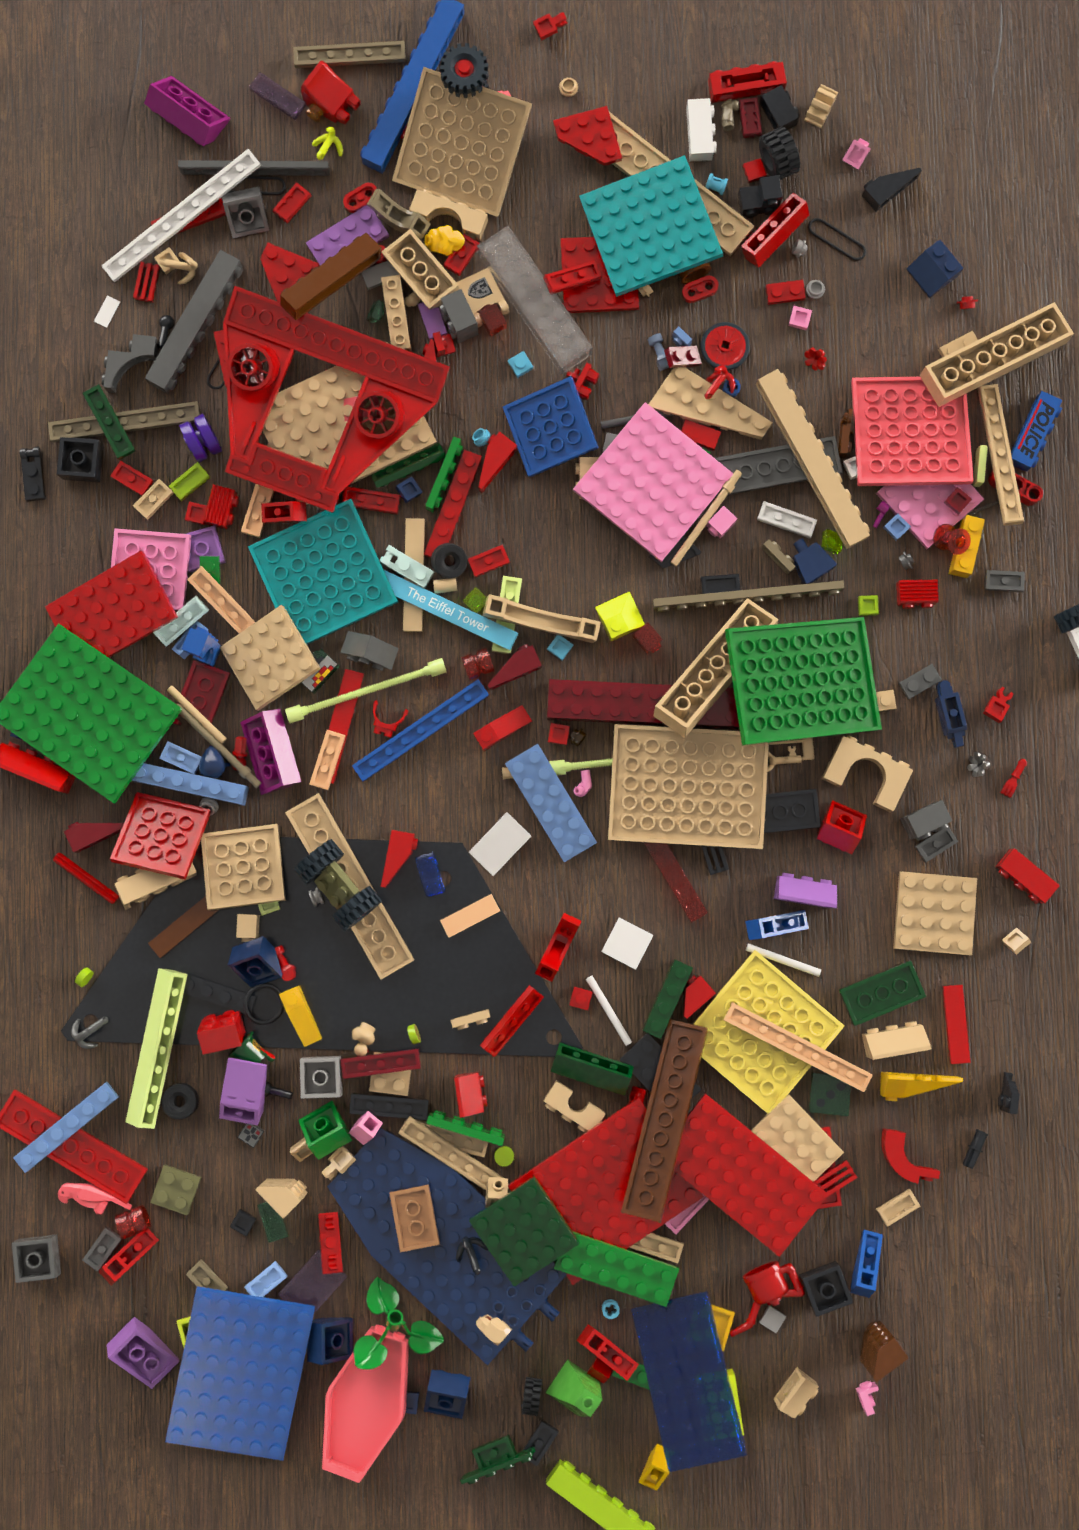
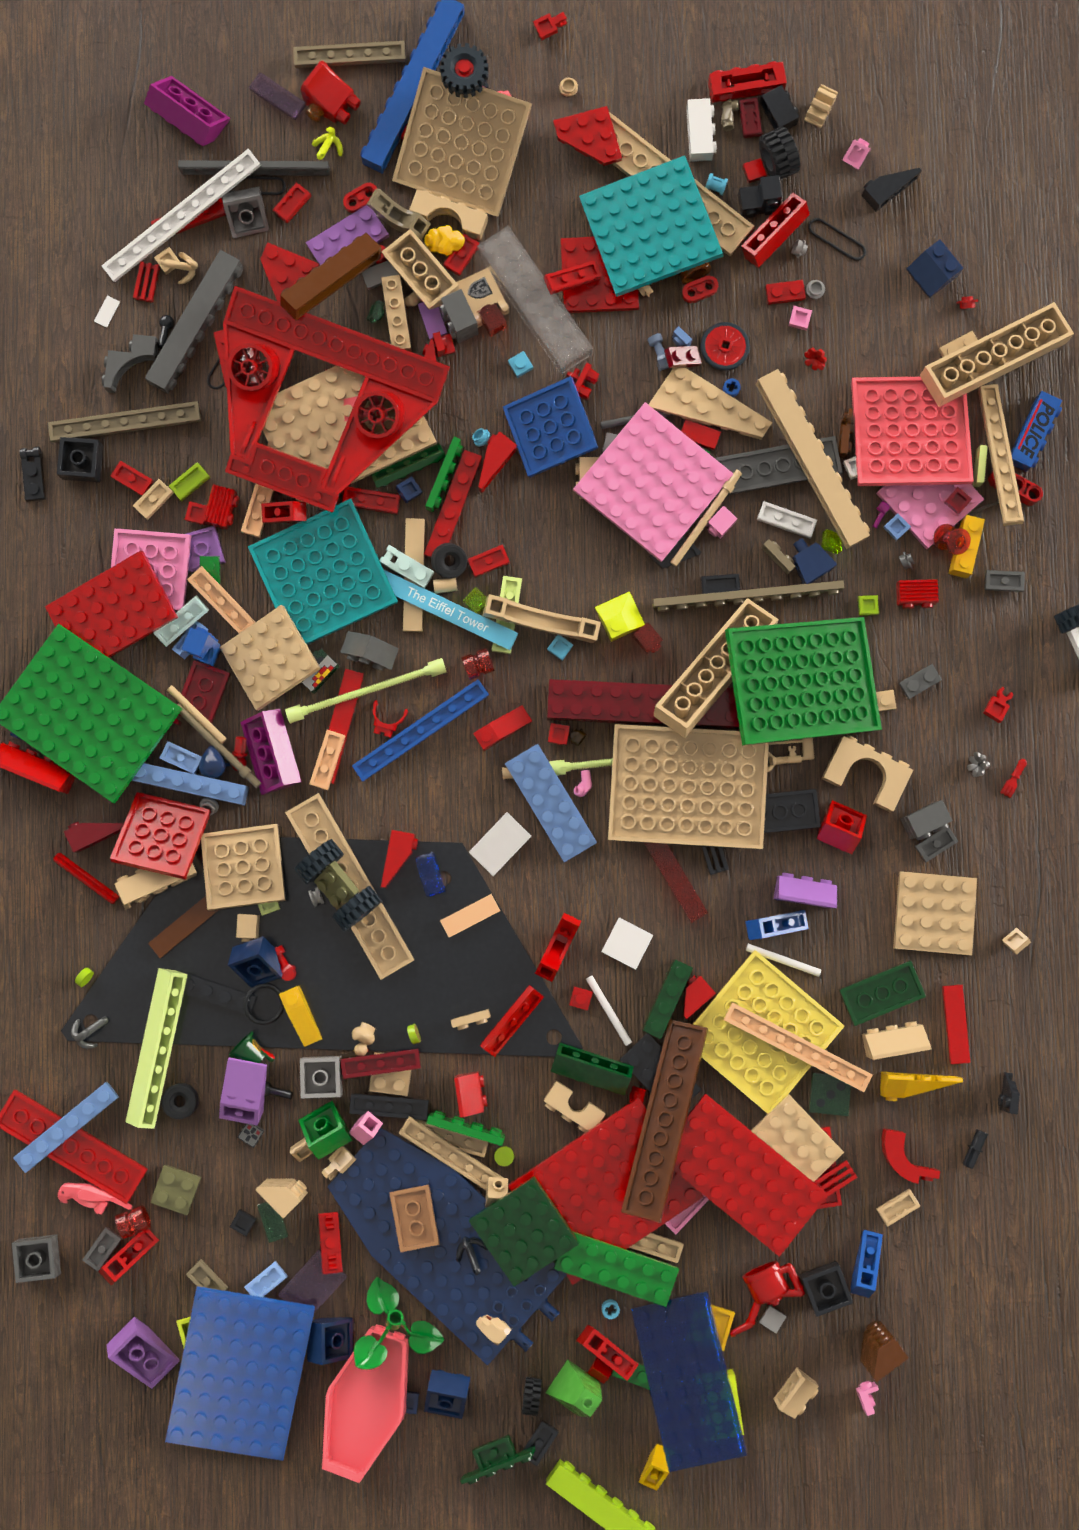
(109, 422): dark green plate -> none
(198, 439): dark purple wheel -> none
(221, 1032): red brick -> none
(520, 664): dark red slope -> none
(719, 376): red piece -> none
(950, 713): dark blue hinge -> none
(1026, 876): red brick -> none

